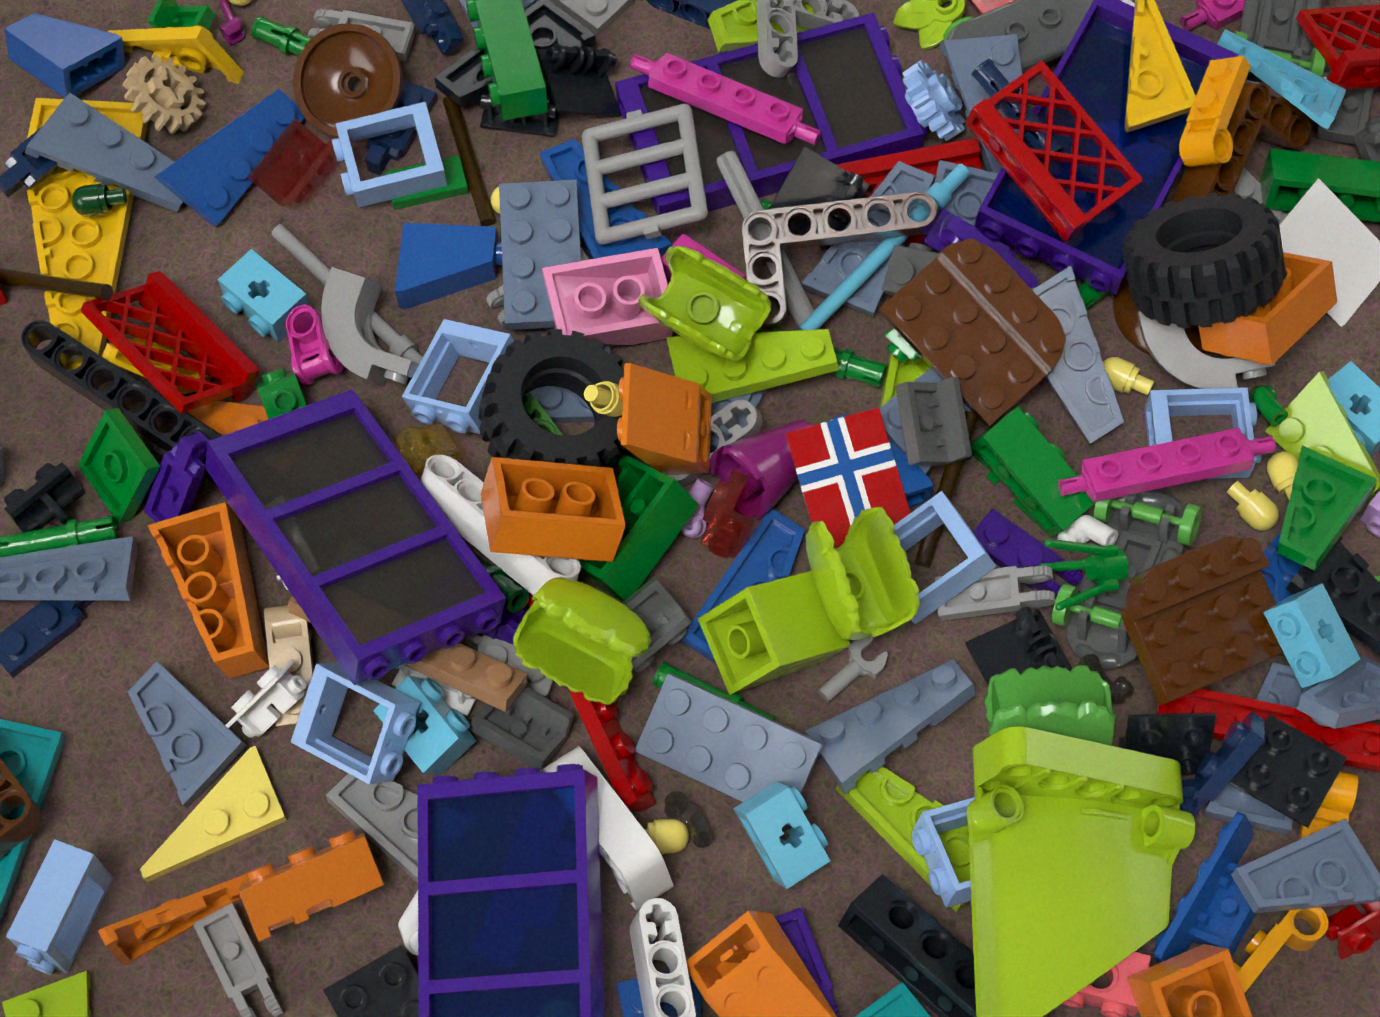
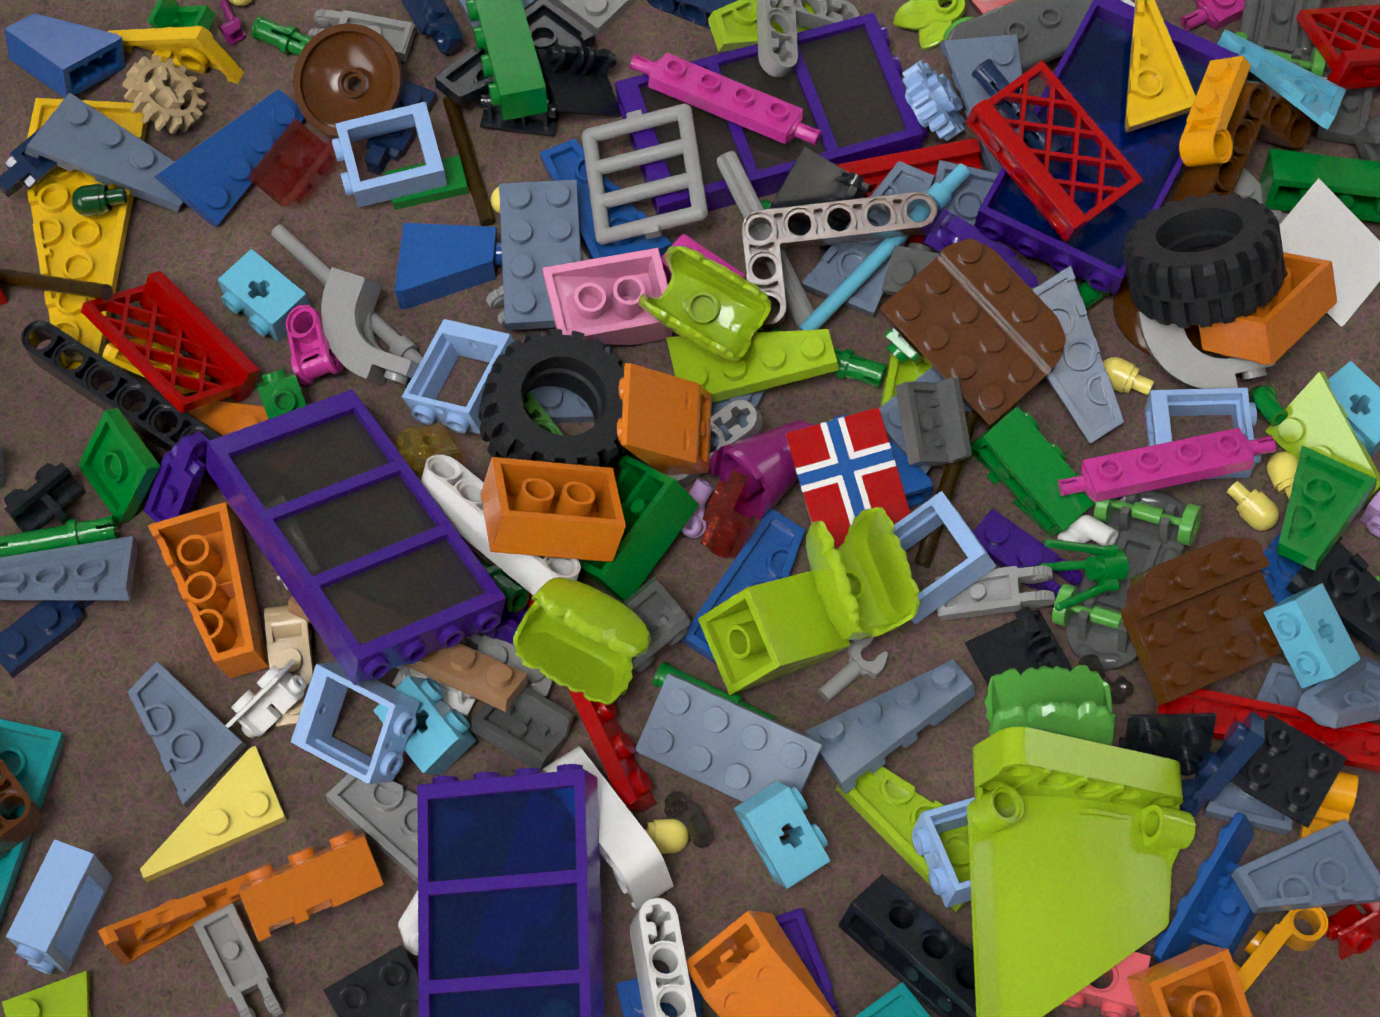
(604, 398): light yellow cylinder -> none

